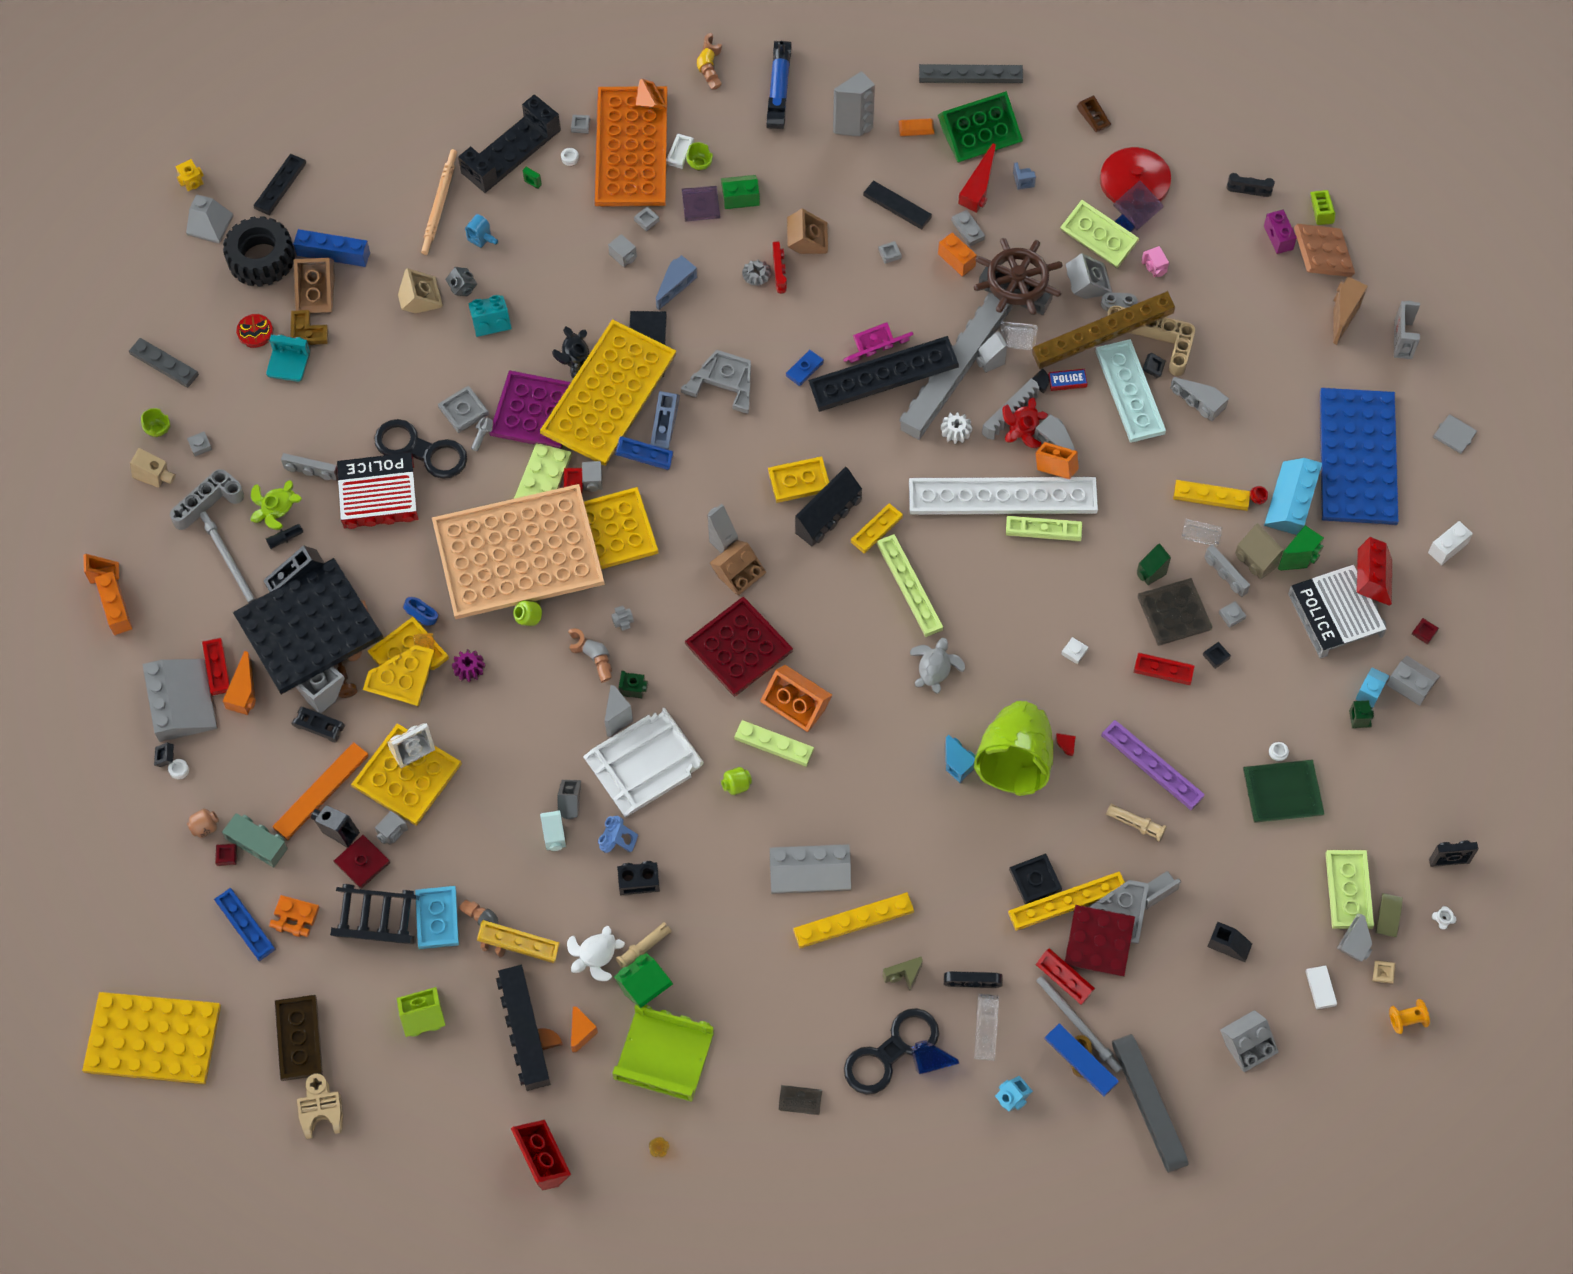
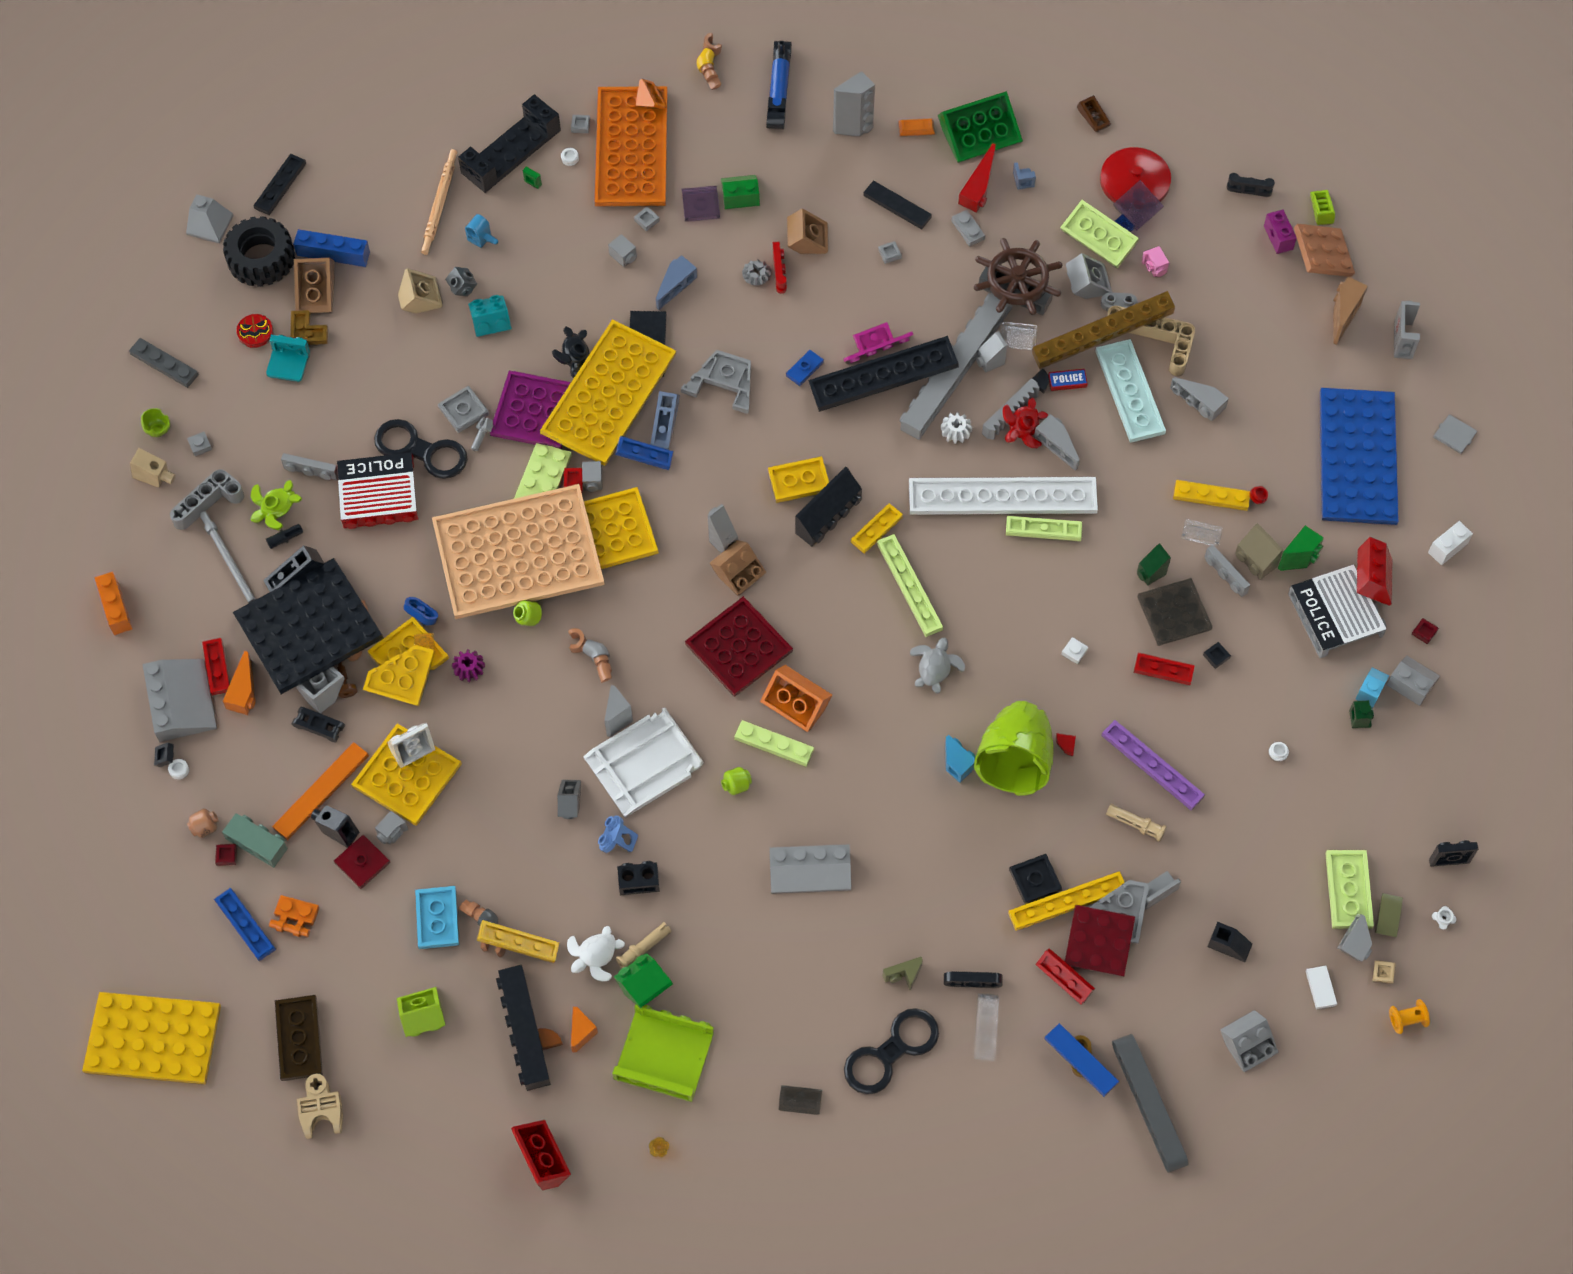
(97, 566): orange slope -> none
(189, 175): yellow brick -> none
(363, 930): black fence -> none
(553, 830): light aqua slope -> none
(622, 618): light grey gear -> none
(632, 690): dark green brick -> none
(678, 151): white tile -> none
(699, 156): lime hair -> none
(853, 920): yellow plate -> none
(930, 1057): clear blue slope -> none
(957, 254): orange brick -> none
(970, 73): dark grey plate -> none
(1013, 1093): medium azure brick -> none
(1057, 460): orange brick -> none
(1105, 1054): light grey bar -> none
(1154, 365): black plate -> none
(1232, 614): light grey plate -> none
(1283, 791): clear green piece -> none
(1293, 495): medium azure slope -> none

